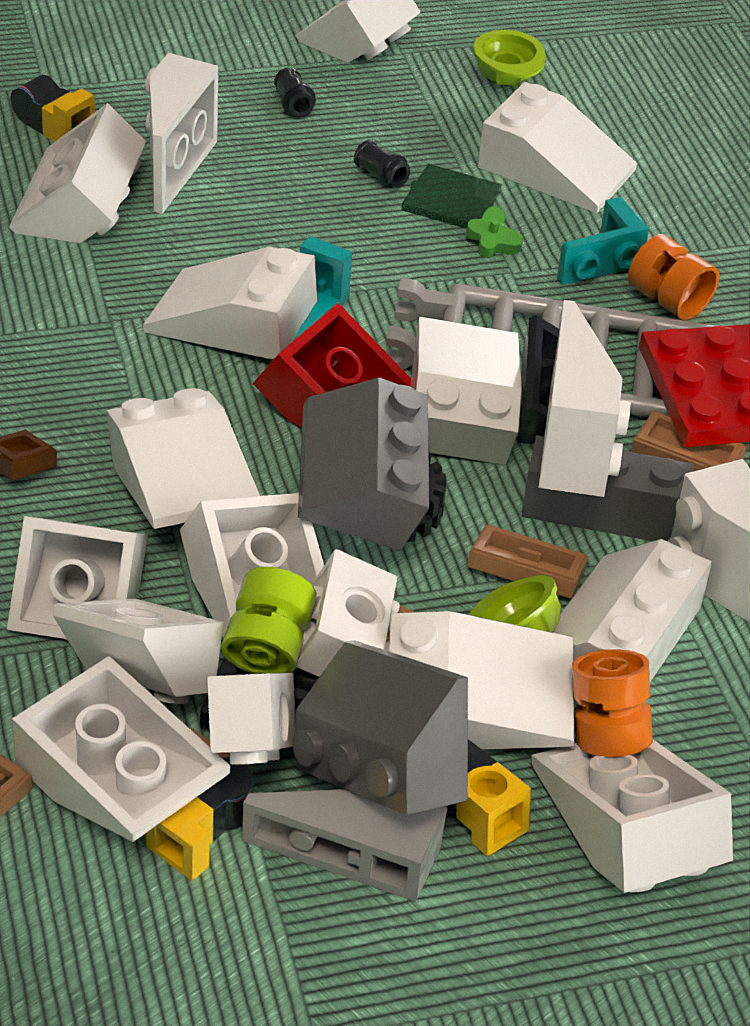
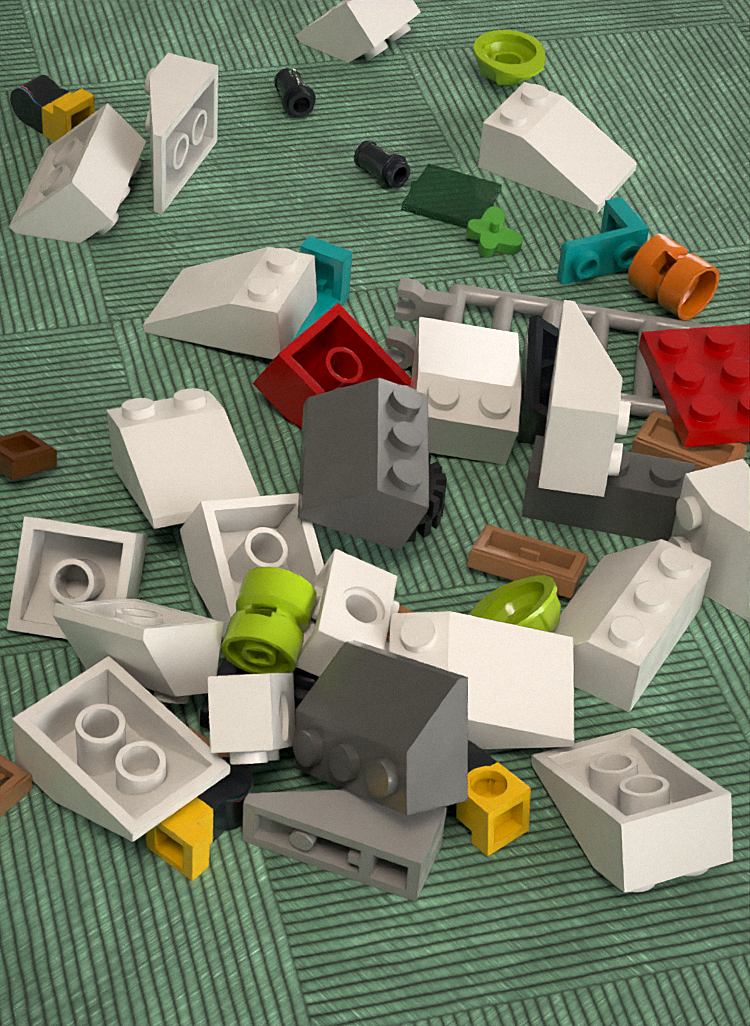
(612, 702): orange wheel -> none

